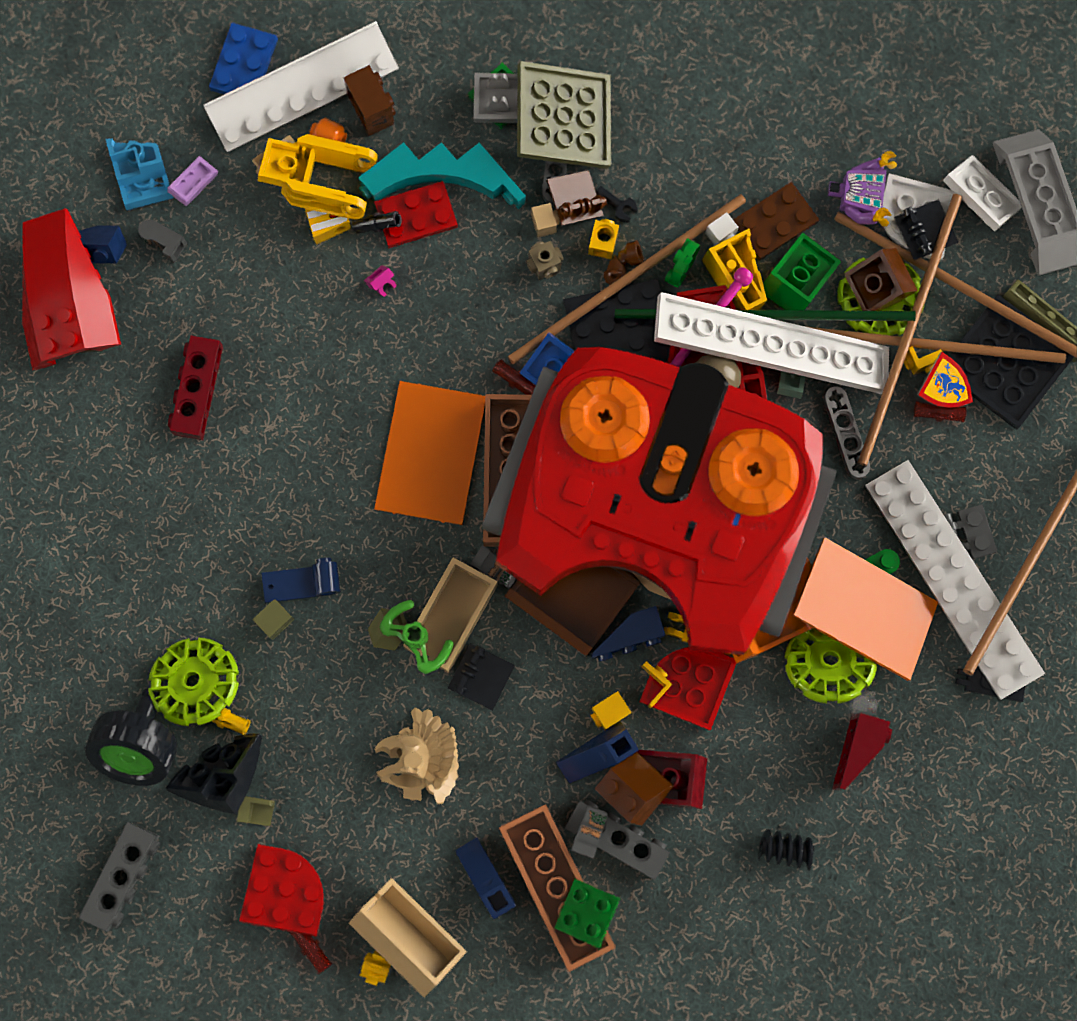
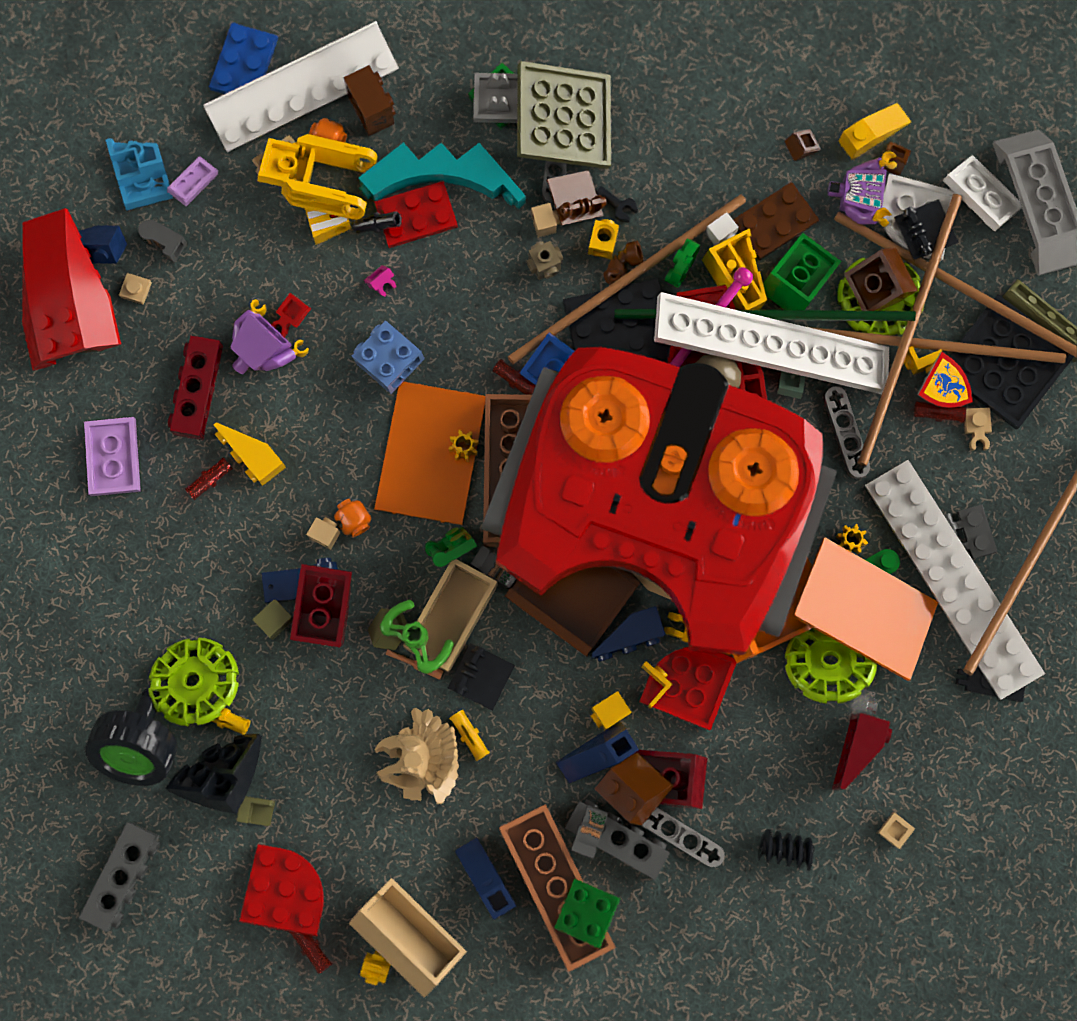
(112, 456): none -> lavender plate
(135, 288): none -> tan plate
(208, 478): none -> clear red pin
(255, 454): none -> yellow slope
(260, 343): none -> medium lavender torso
(291, 312): none -> red plate
(321, 606): none -> dark red slope
(324, 532): none -> tan plate
(352, 517): none -> orange head
(387, 356): none -> medium blue brick
(436, 674): none -> nougat piece
(456, 541): none -> green plate
(468, 441): none -> yellow gear
(469, 735): none -> yellow pin
(678, 836): none -> light grey beam
(802, 144): none -> reddish brown slope
(852, 532): none -> yellow gear
(873, 130): none -> yellow slope
(896, 830): none -> tan plate
(901, 158): none -> reddish brown slope
(978, 424): none -> tan plate

